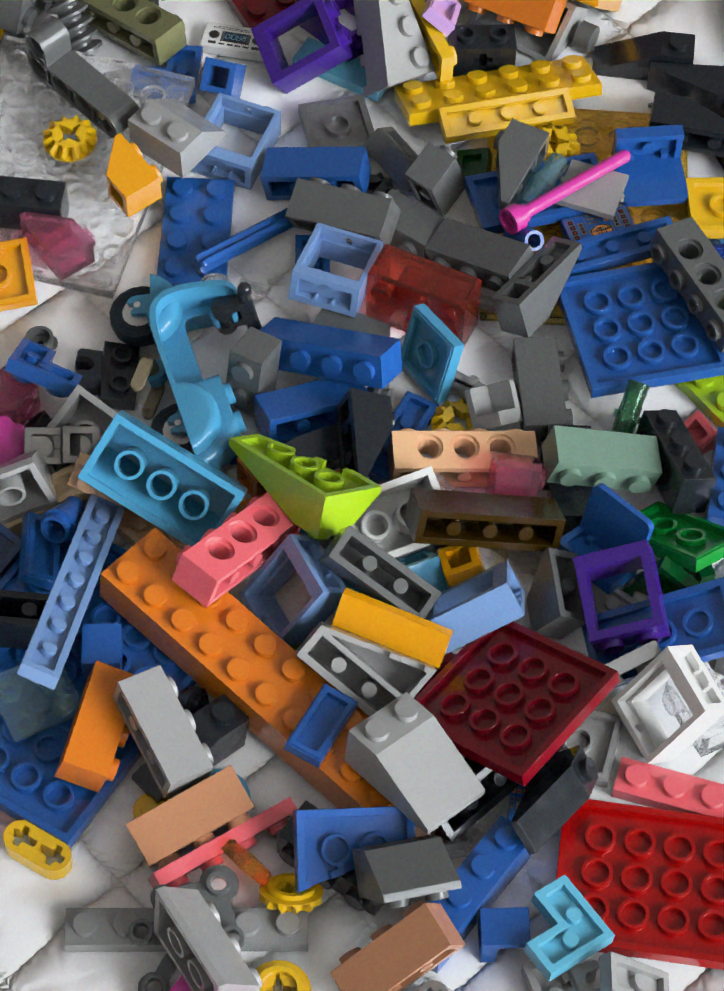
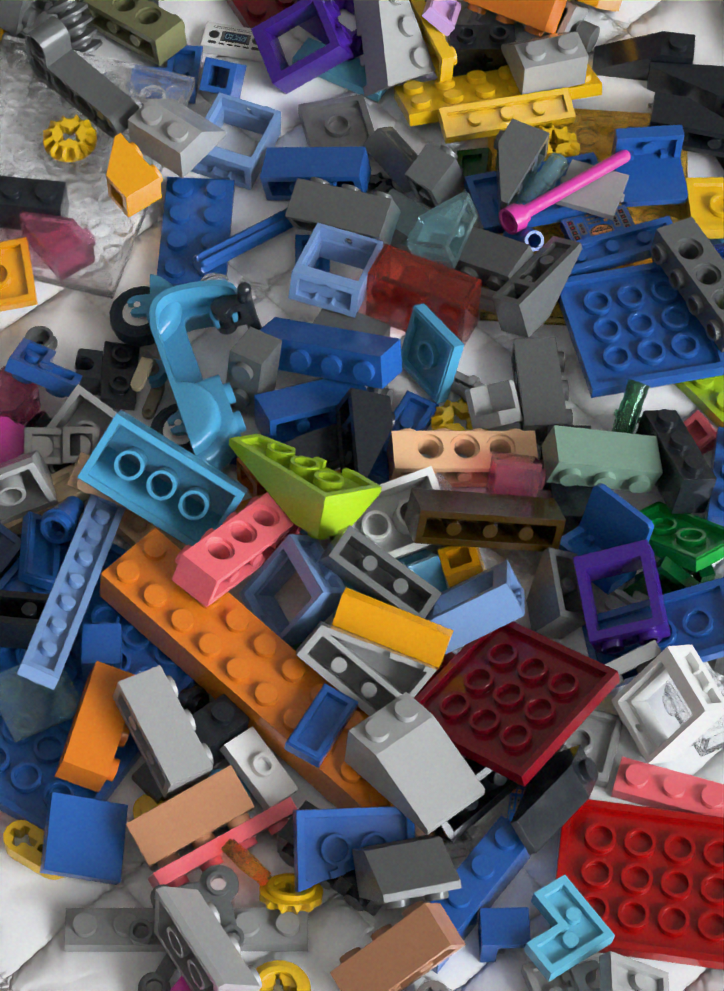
(84, 838): none -> blue tile
(259, 768): none -> white plate
(444, 230): none -> clear light blue slope
(547, 62): none -> light grey slope

